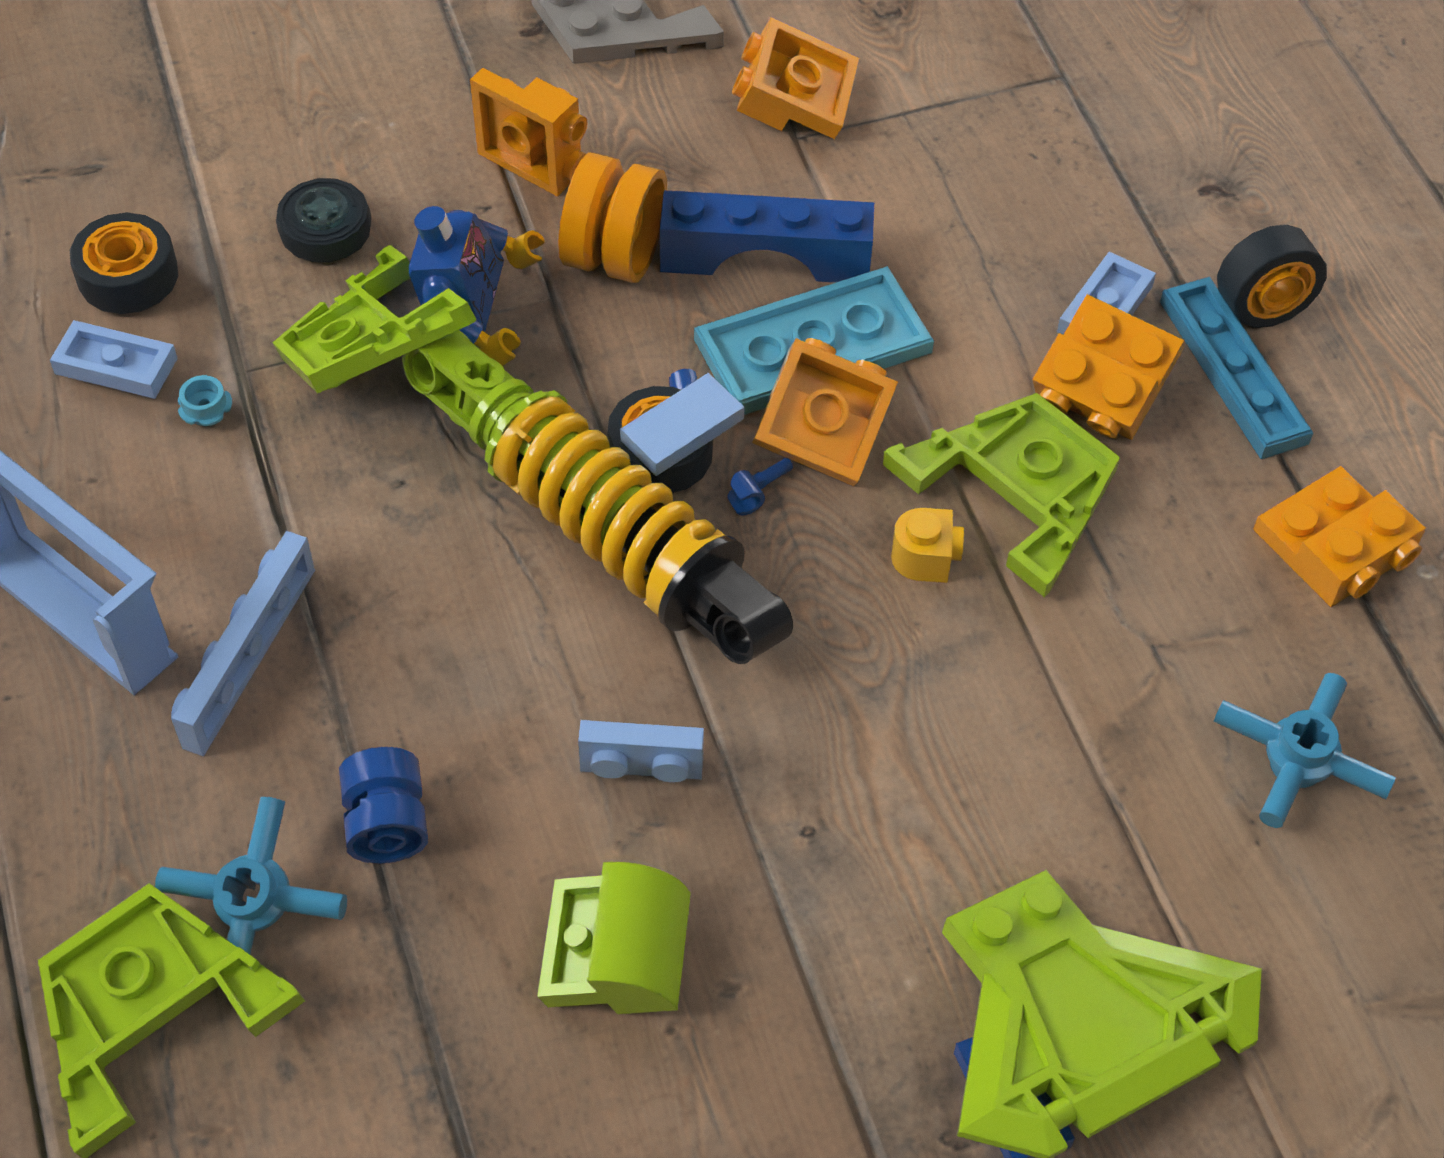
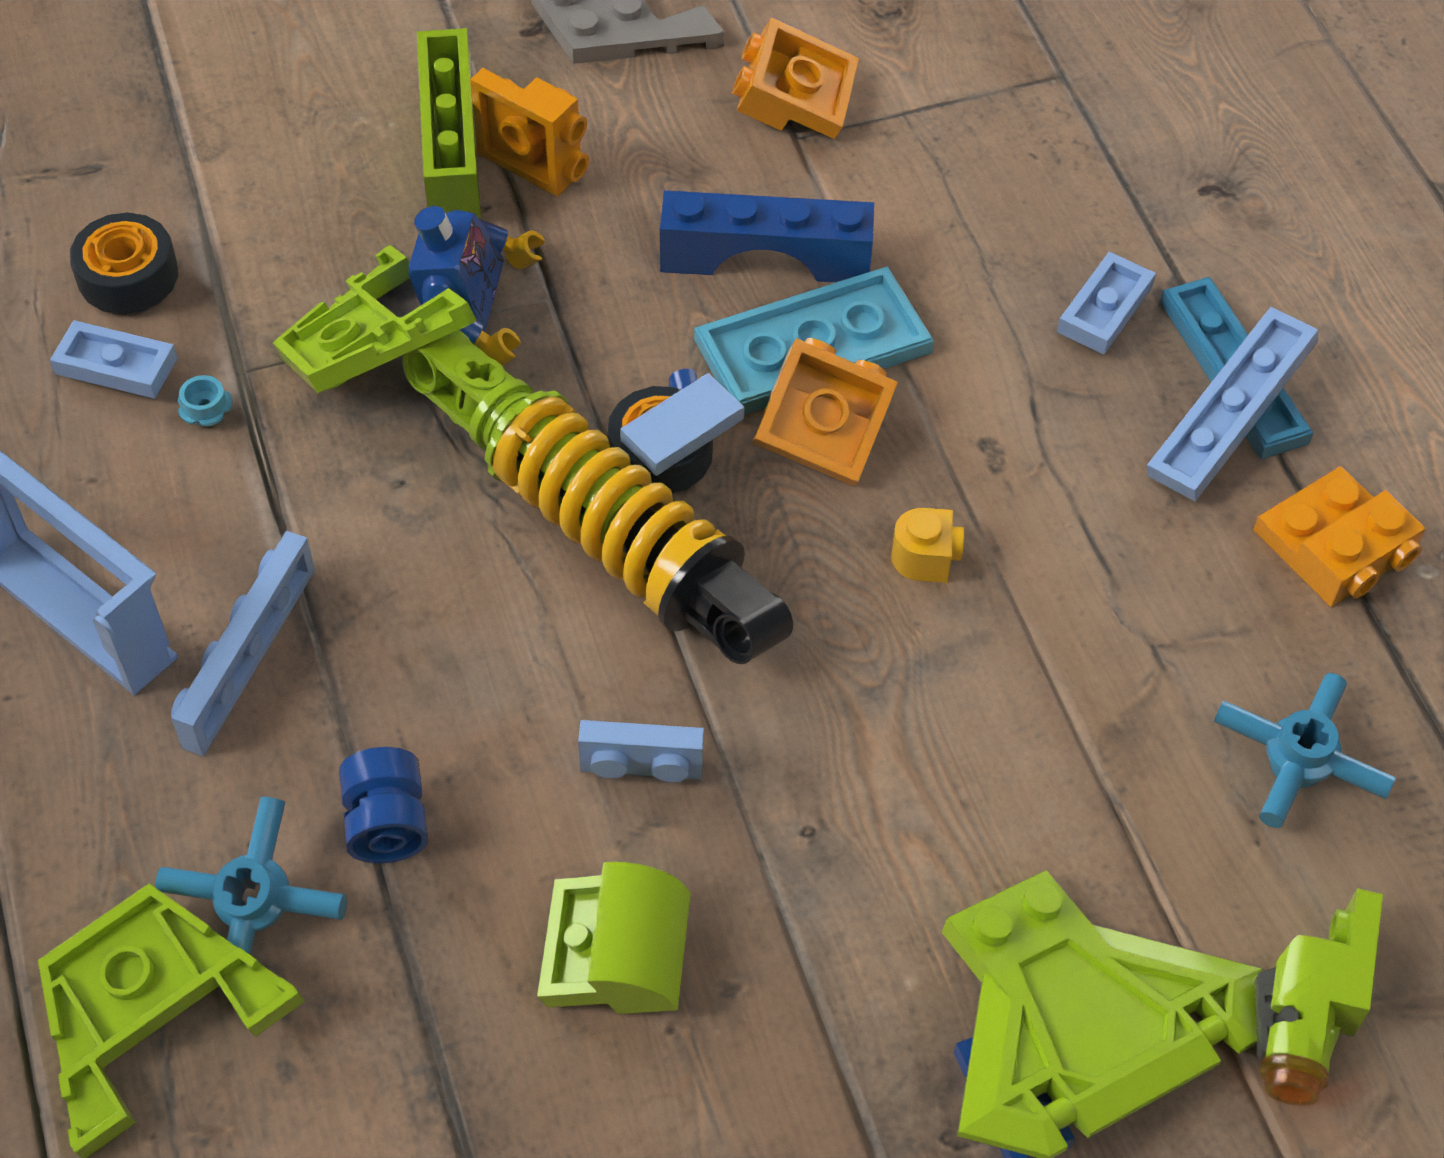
(323, 220): black wheel -> none
(448, 121): none -> lime brick
(612, 217): light orange wheel -> none
(747, 491): blue hand -> none
(1032, 461): lime wing -> none
(1107, 368): light orange plate -> none
(1232, 403): none -> light blue plate
(1271, 276): black wheel -> none
(1313, 997): none -> lime plate

